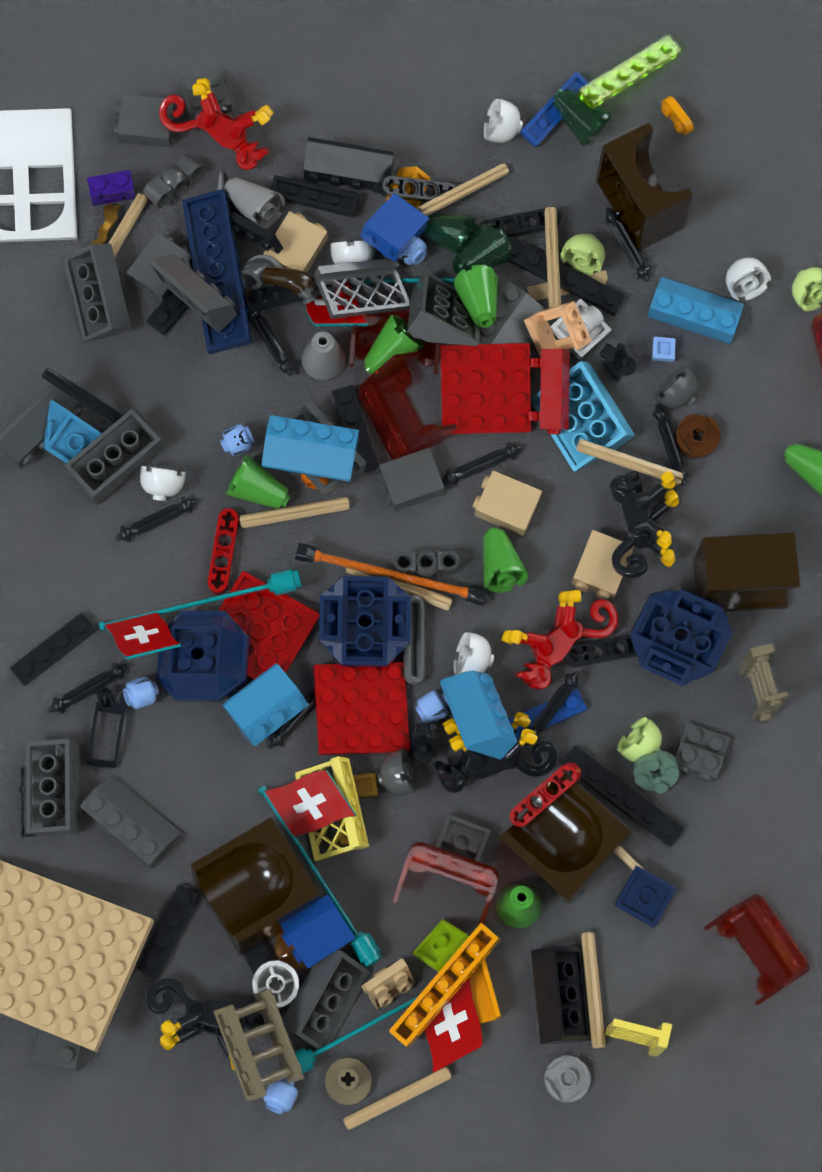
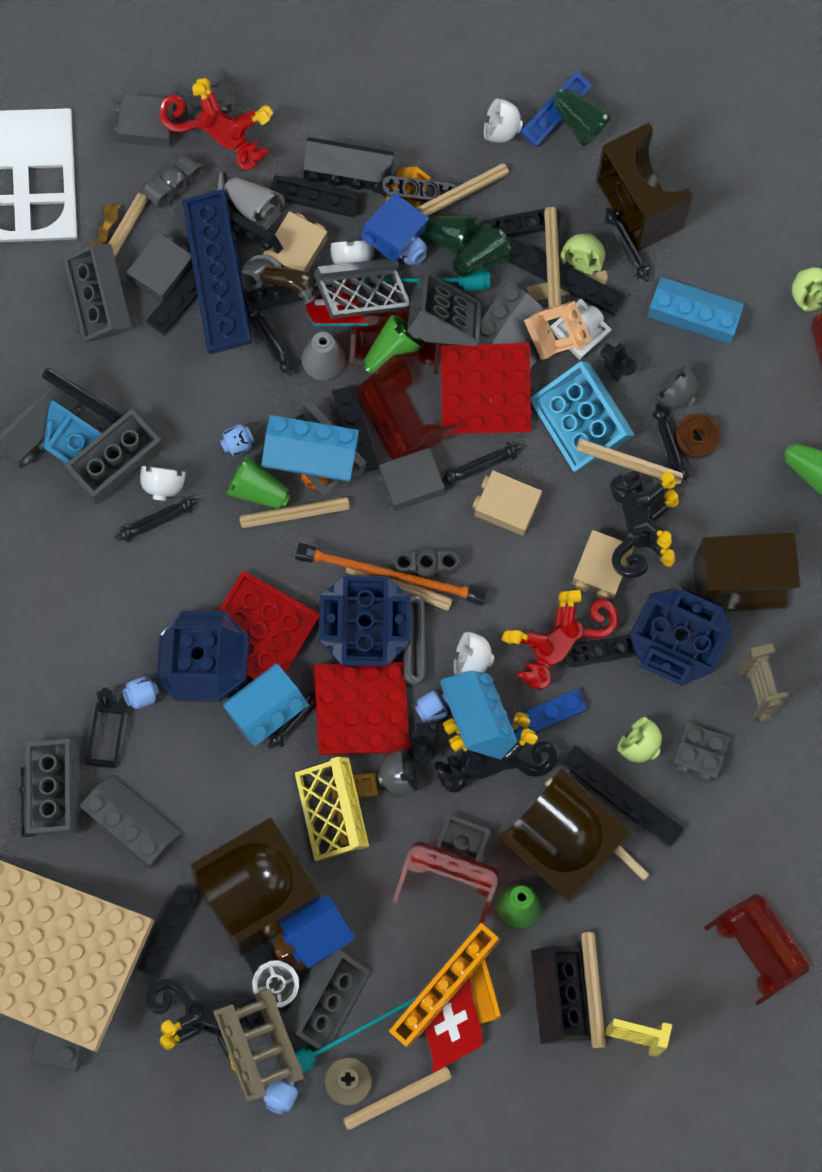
(53, 649): black plate -> none
(88, 688): black wheel -> none
(111, 187): dark purple brick -> none
(150, 633): flag -> none
(194, 291): dark grey slope -> none
(223, 551): red beam -> none
(305, 808): flag -> none
(389, 984): tan plate -> none
(440, 945): lime plate -> none
(478, 293): bright green cone -> none
(501, 562): bright green cone -> none
(546, 796): red beam -> none
(554, 390): red brick -> none
(555, 703): black wheel -> none
(567, 1079): light grey tile -> none
(629, 71): clear neon green plate -> none
(645, 896): dark blue plate -> none
(659, 781): sand green plate -> none
(663, 349): light blue plate -> none
(673, 110): light orange plate -> none
(747, 278): white cylinder -> none

